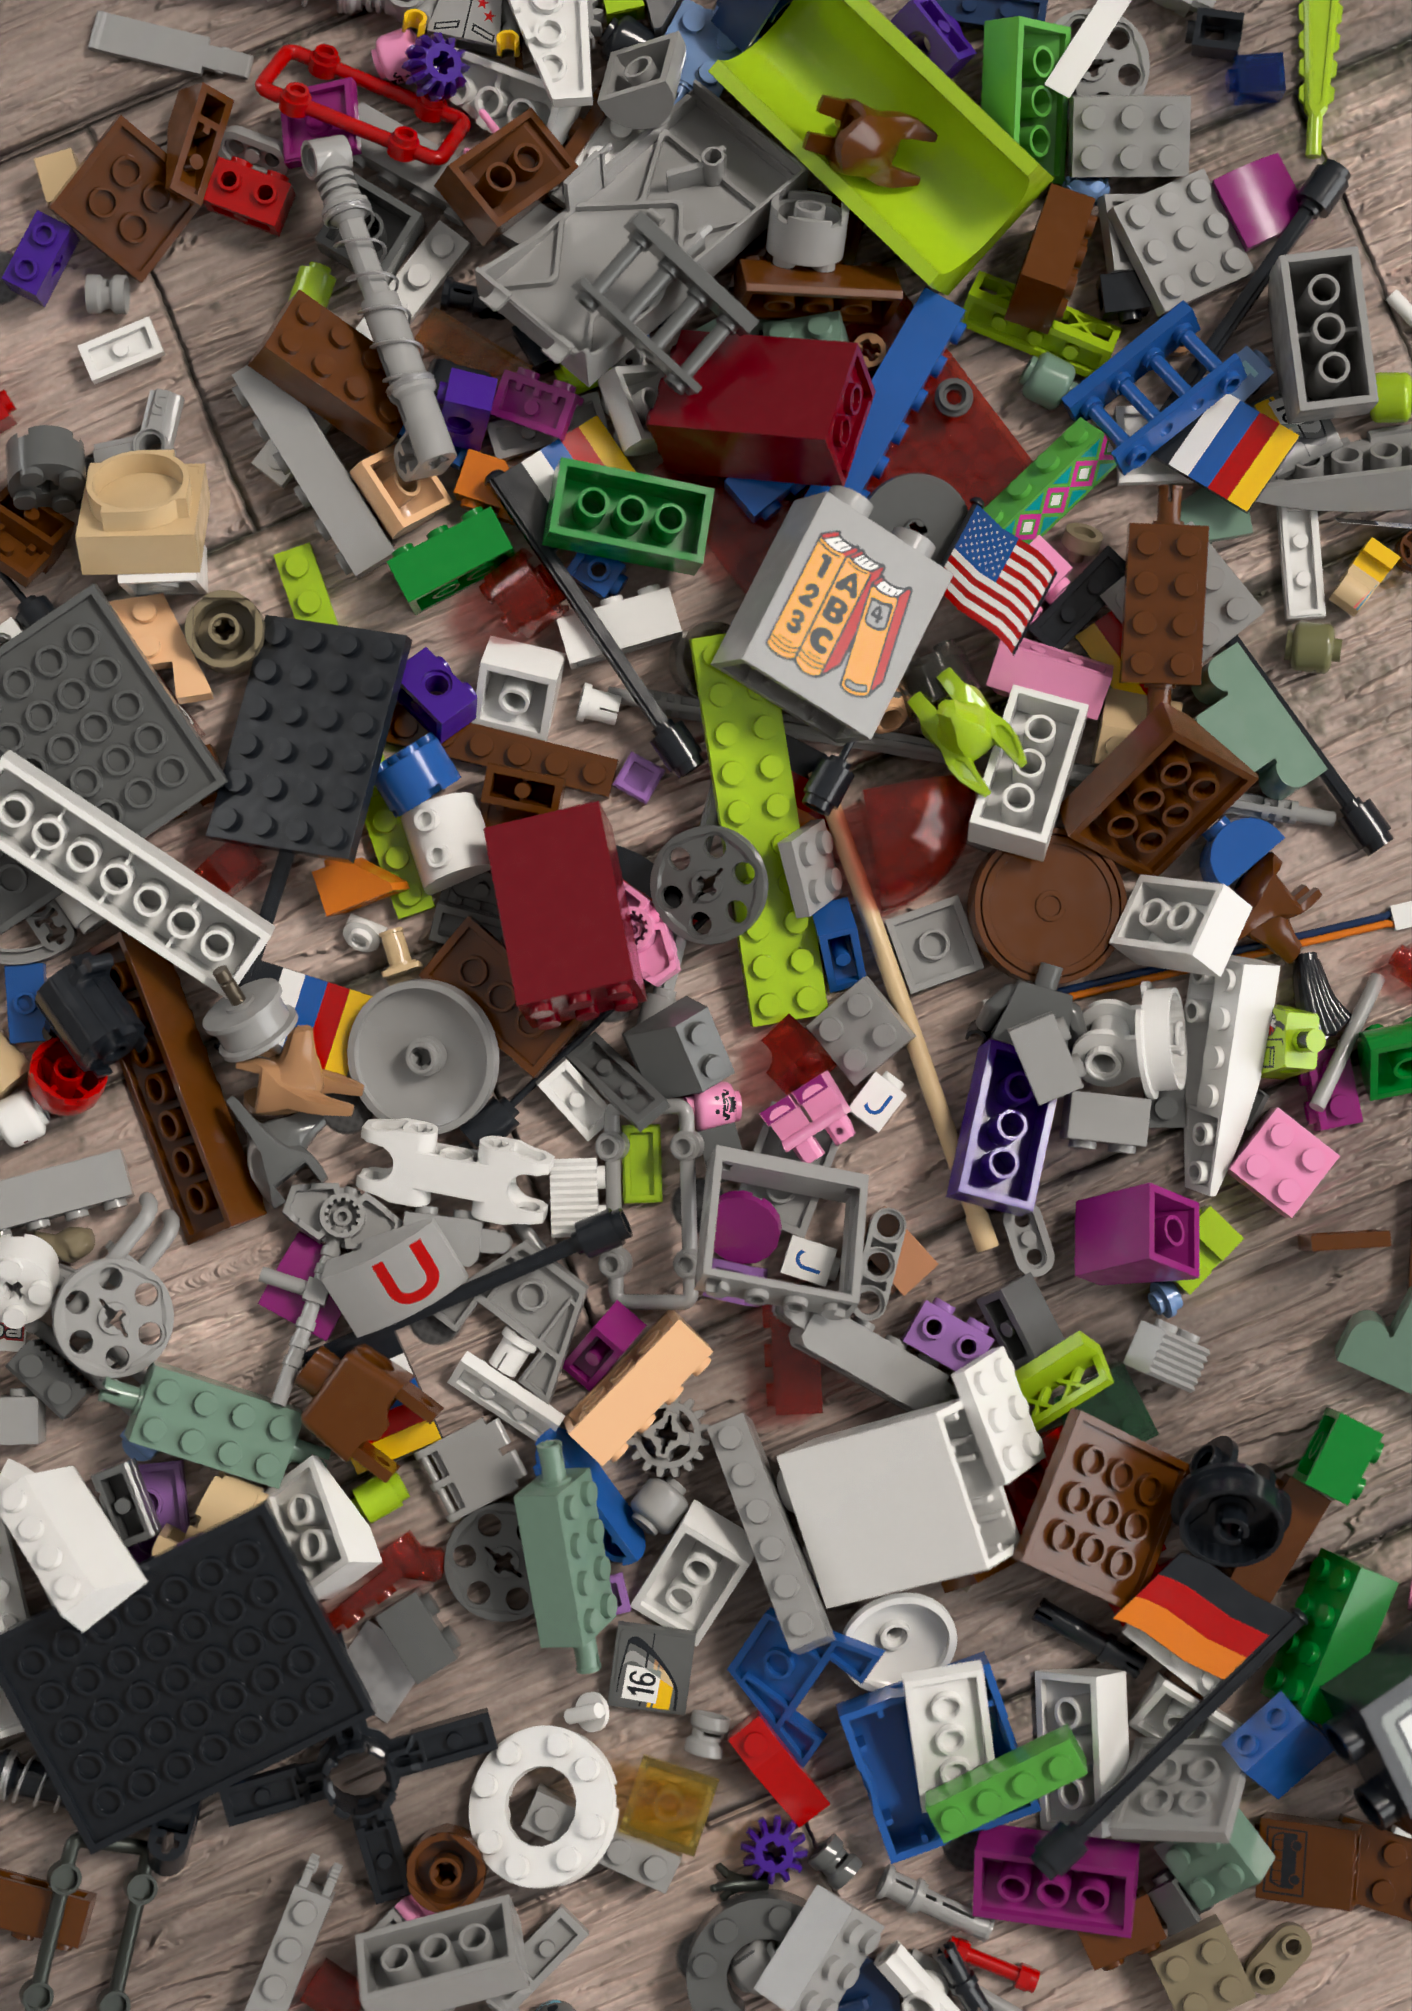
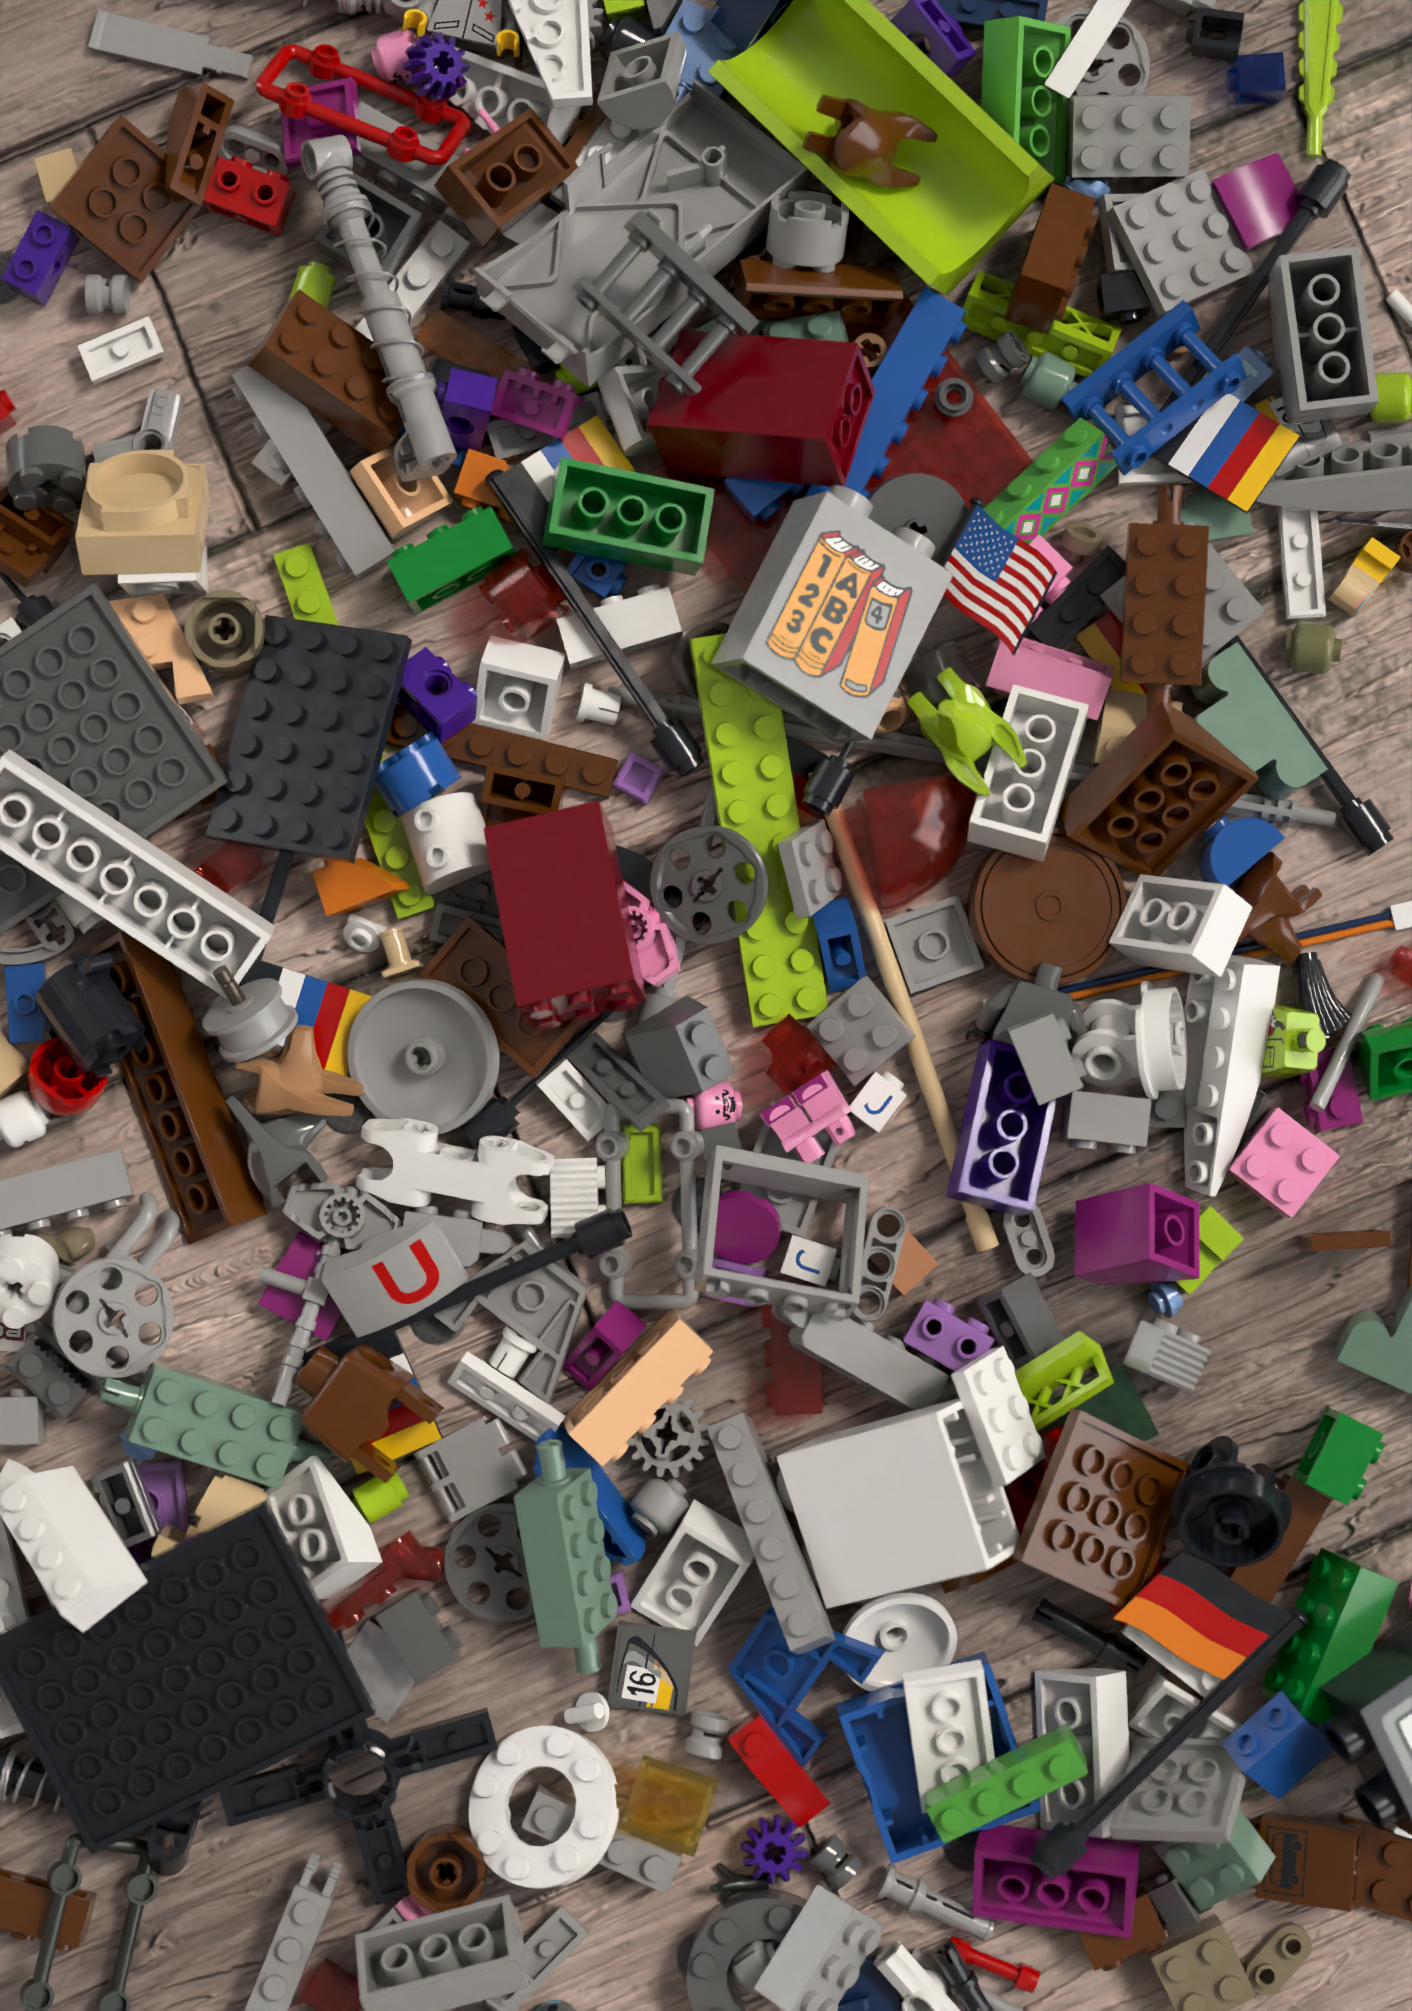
(1003, 356): none -> dark grey wheel

